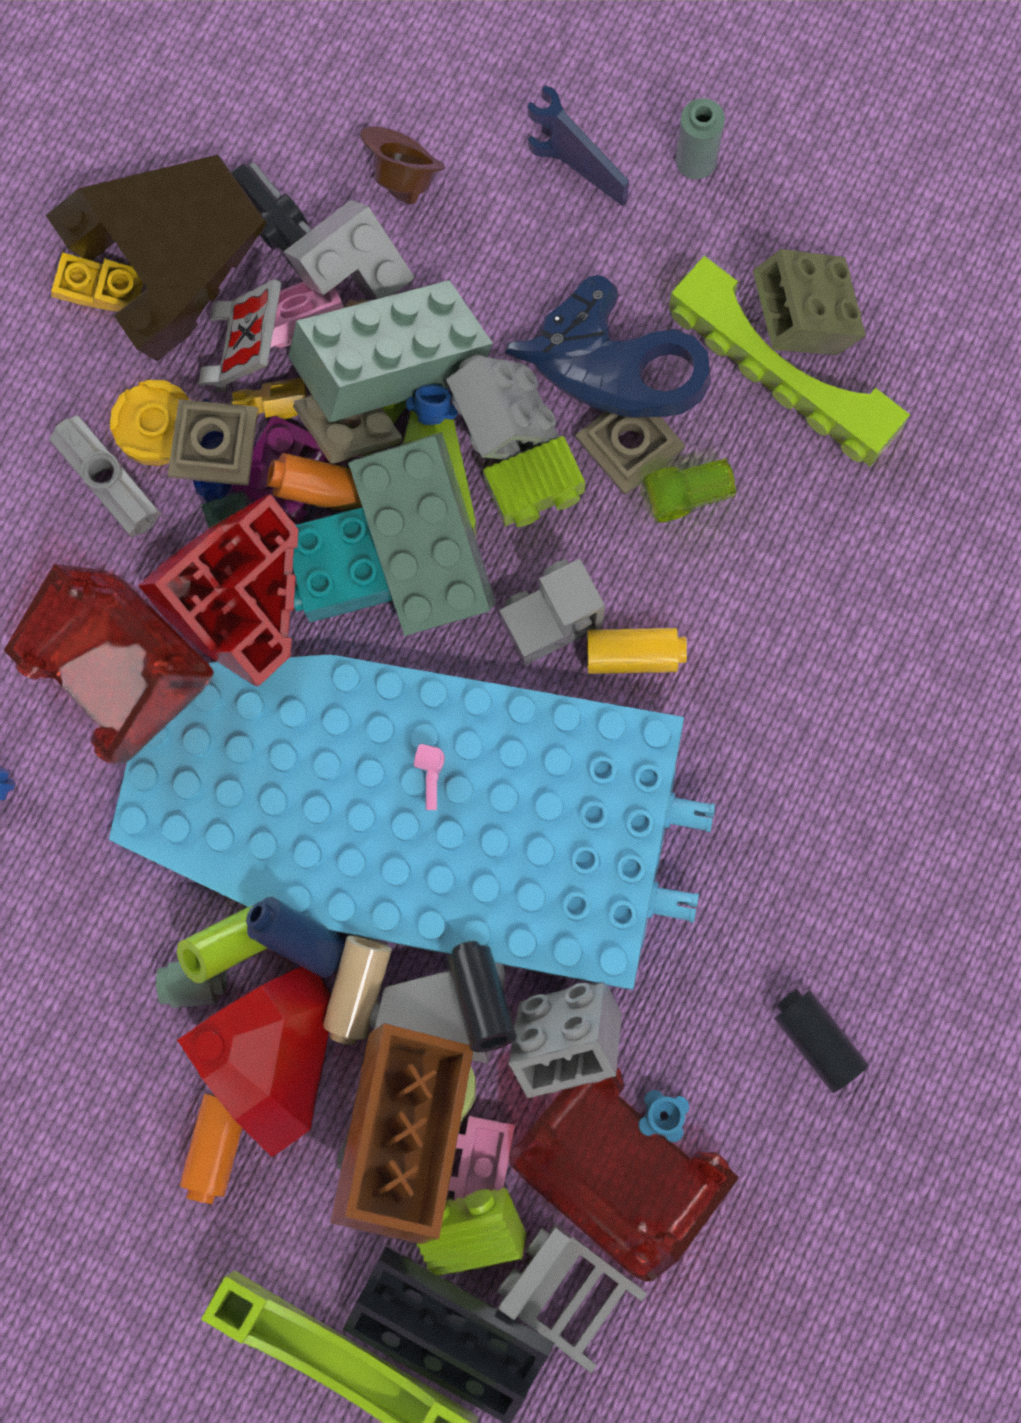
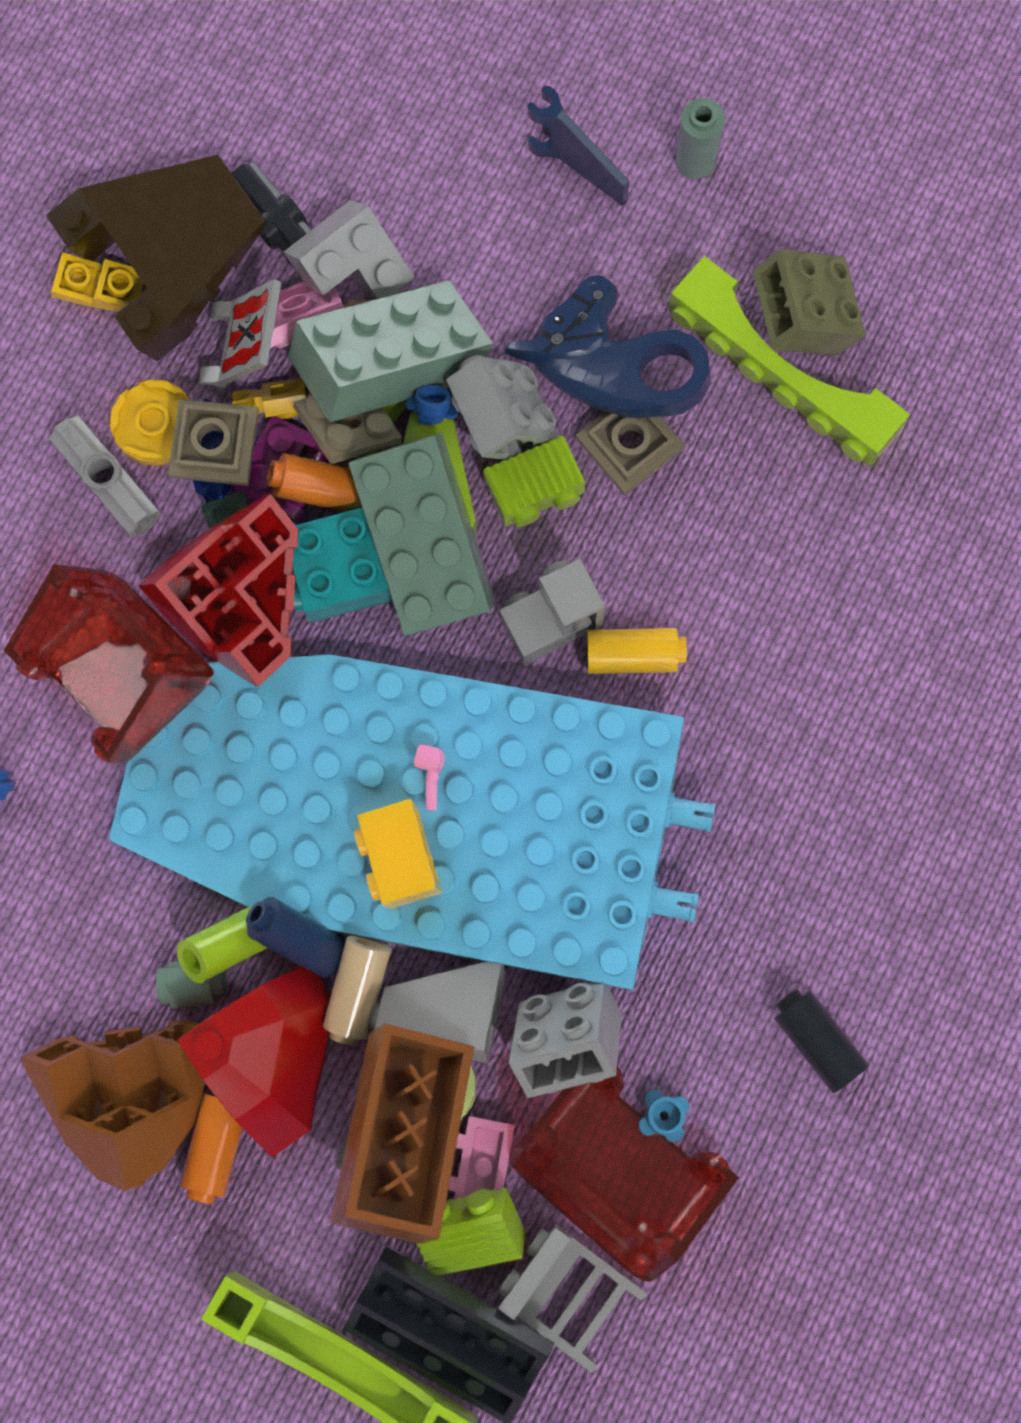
(120, 1099): none -> dark orange brick
(397, 854): none -> yellow brick
(400, 163): reddish brown piece -> none
(480, 997): black brick -> none
(677, 492): clear neon green piece -> none

